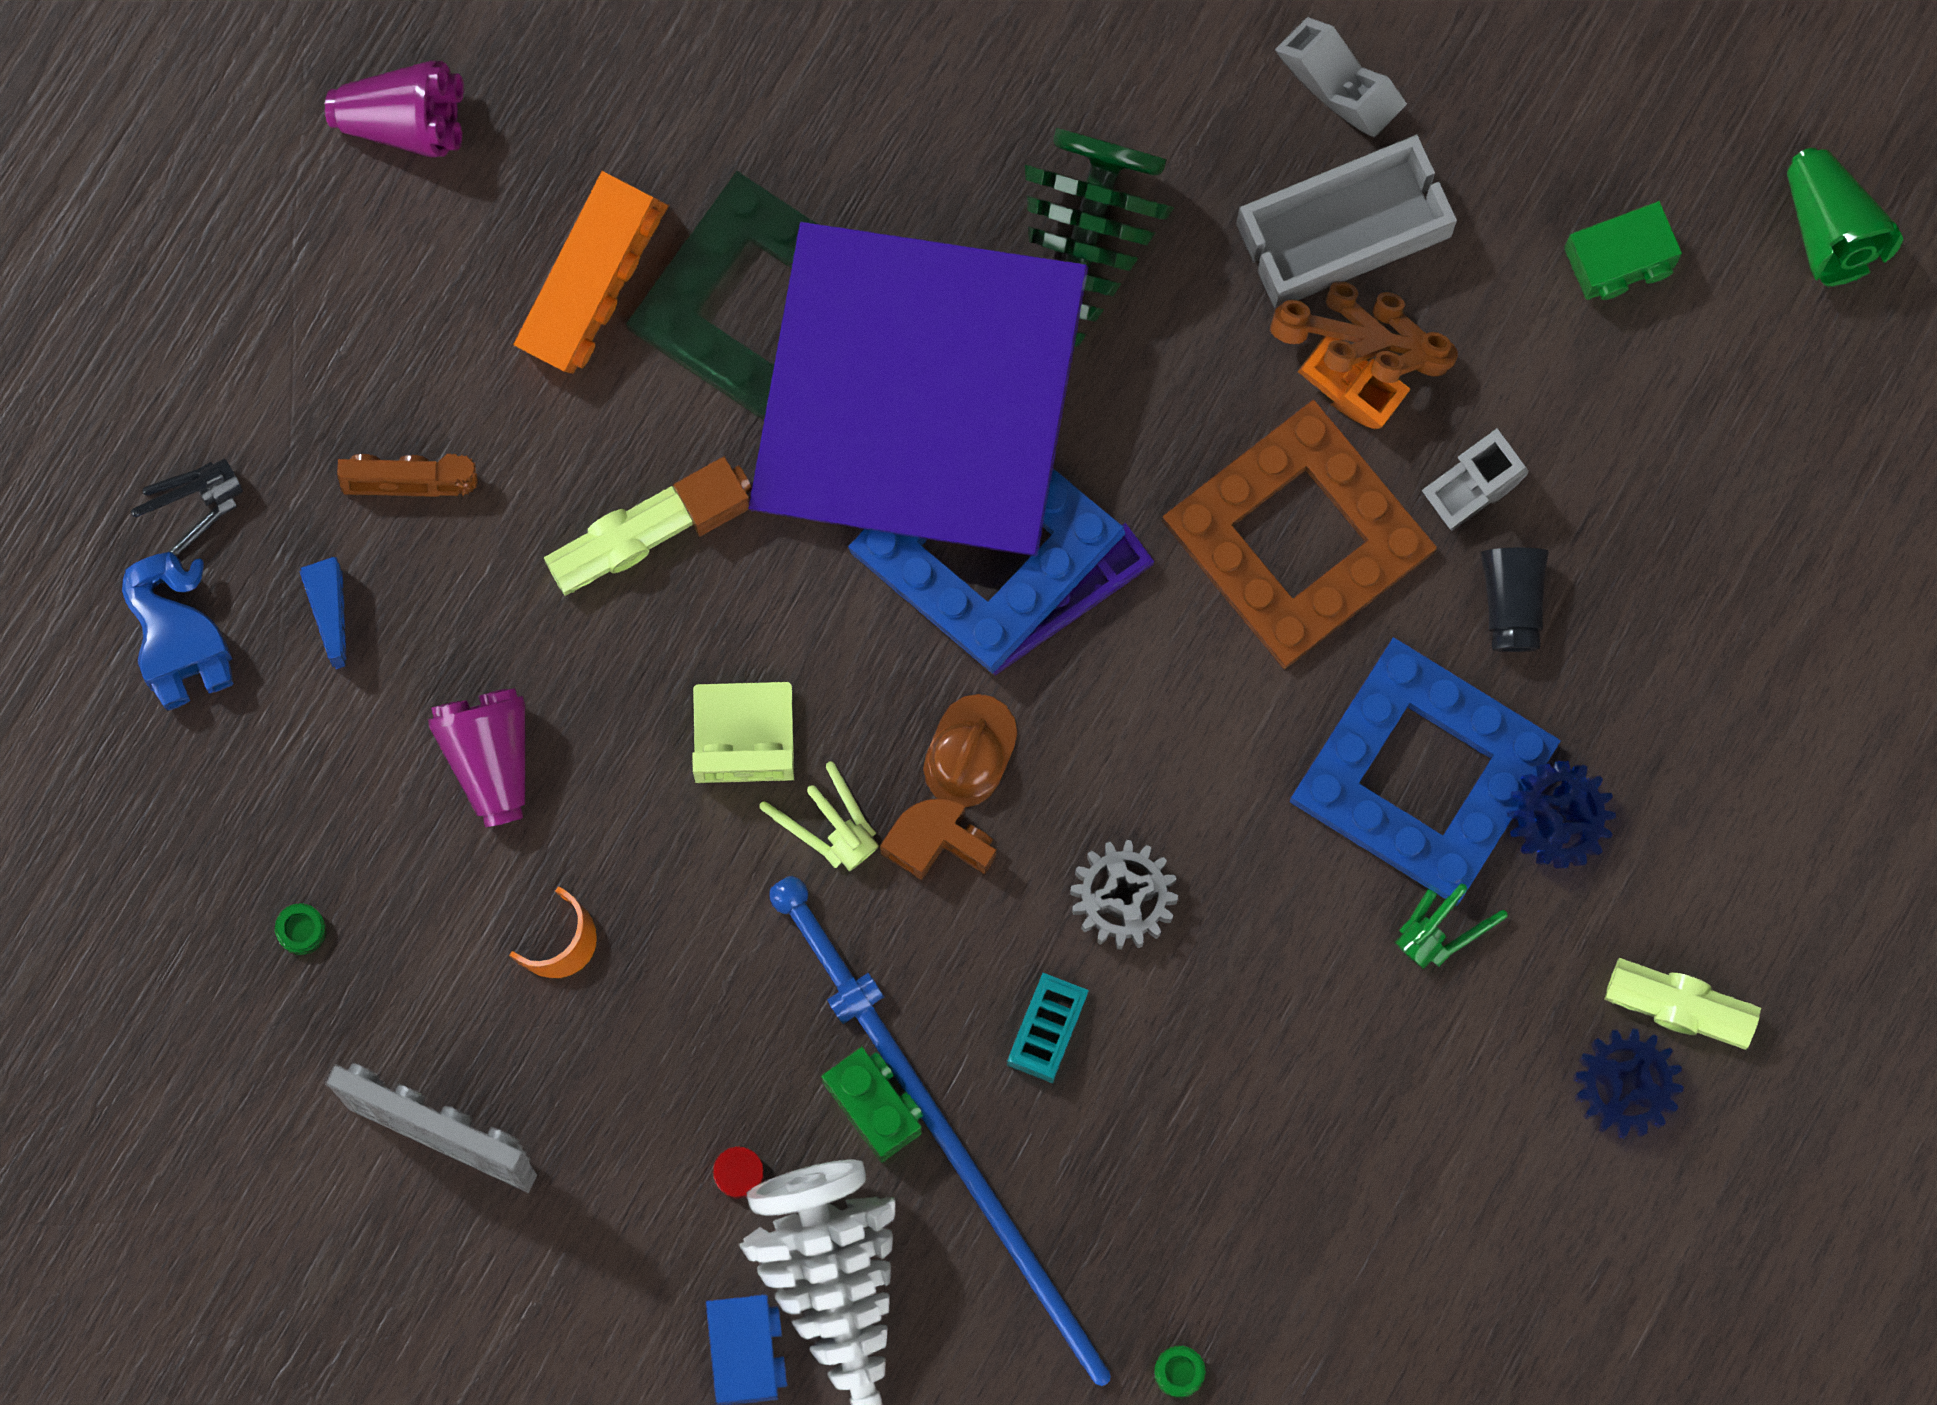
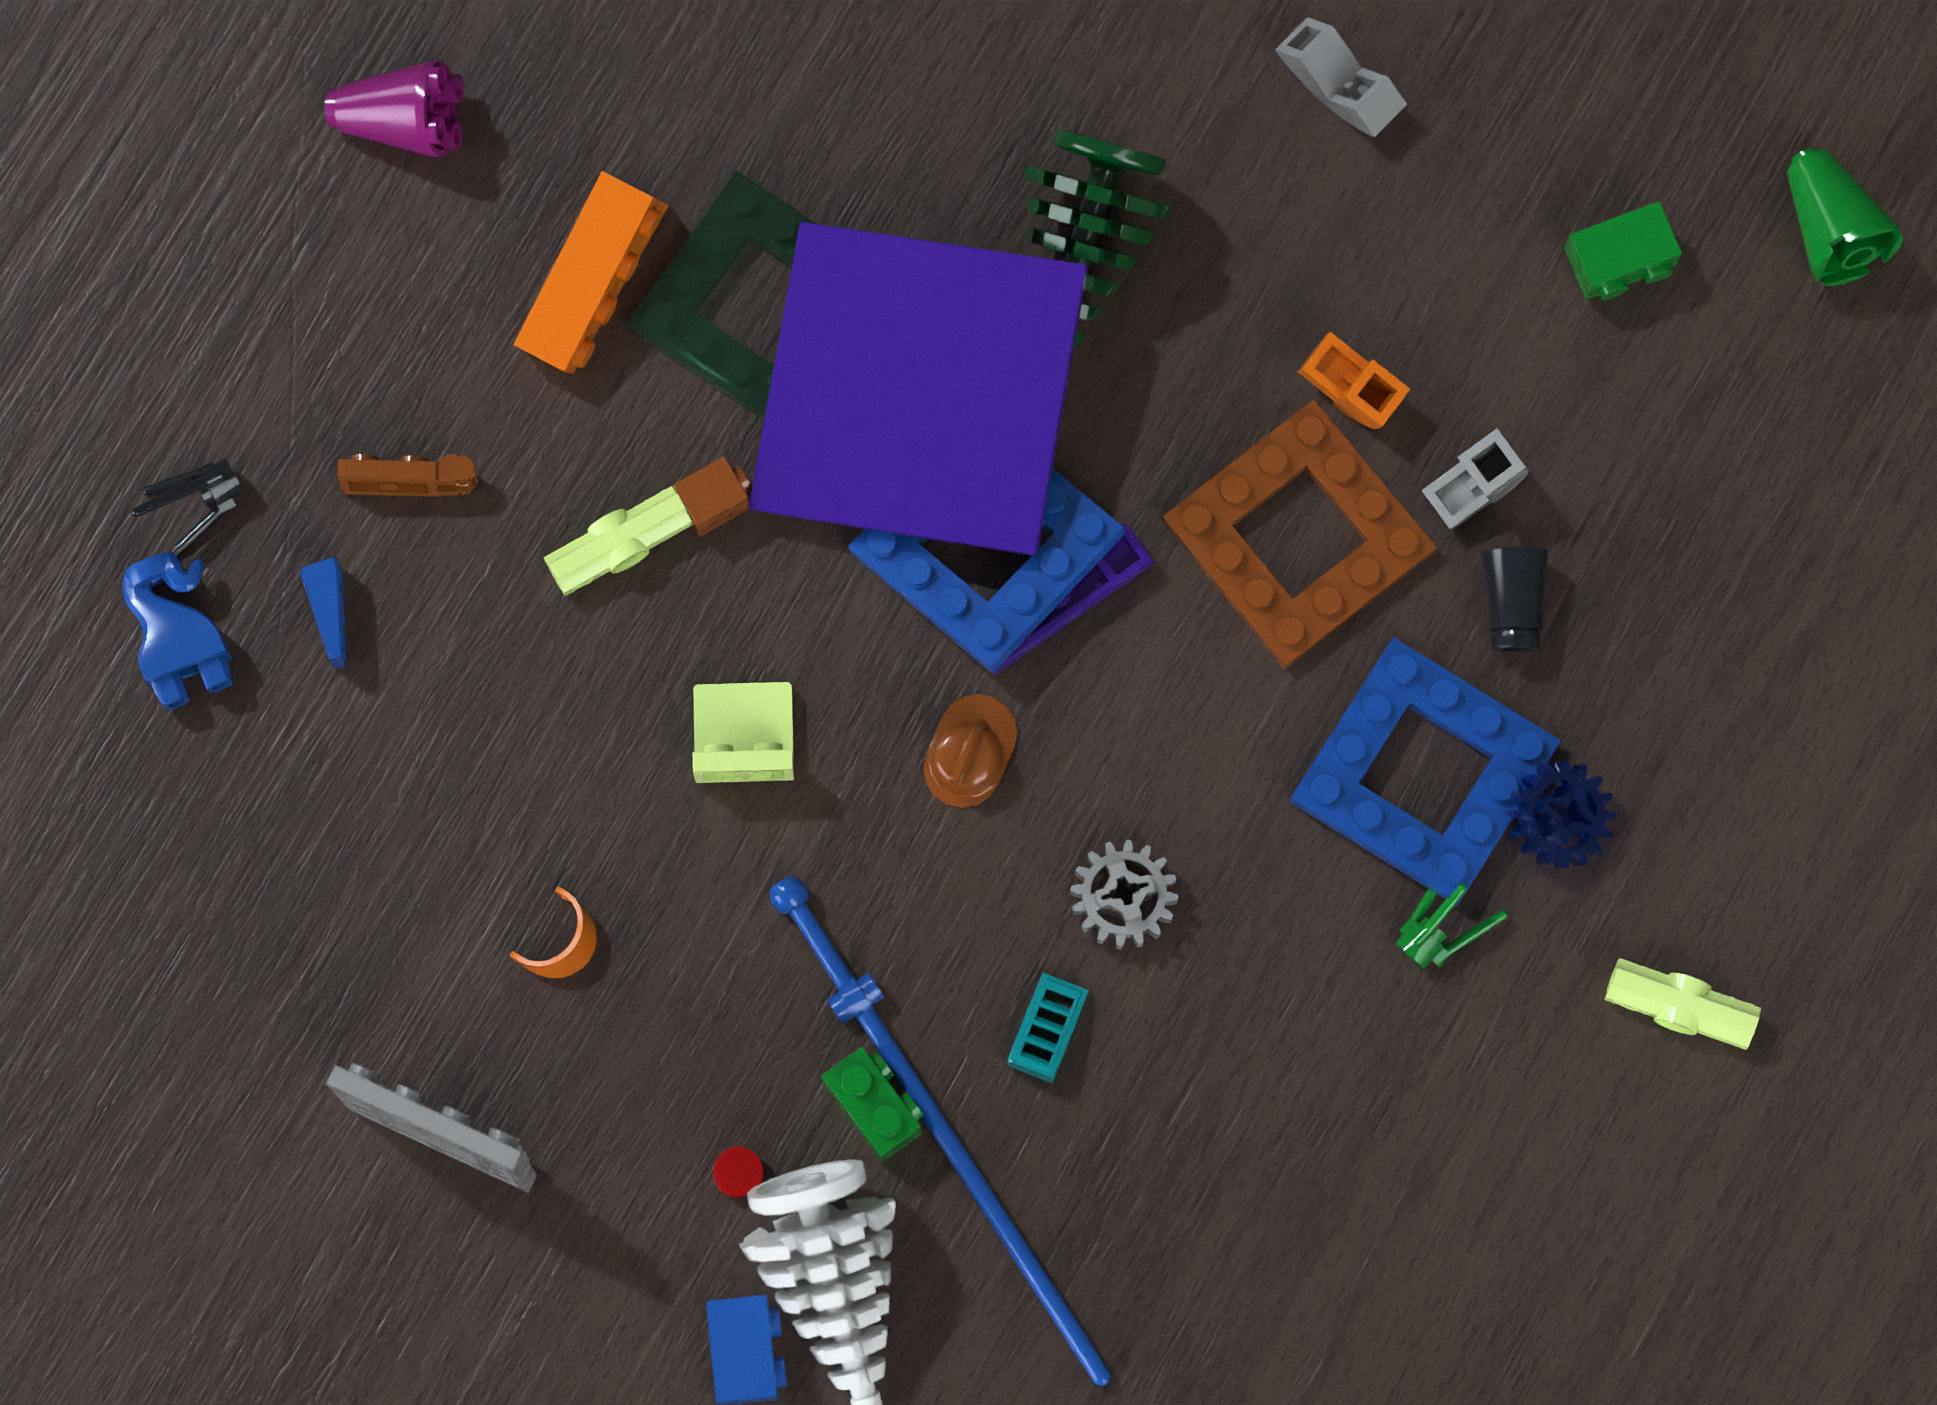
(300, 929): green tile -> none
(486, 752): magenta cone -> none
(850, 842): yellowish green plant -> none
(929, 828): dark orange brick -> none
(1179, 1371): green tile -> none
(1346, 221): light grey piece -> none
(1421, 351): dark orange plant -> none
(1607, 1072): clear blue gear -> none

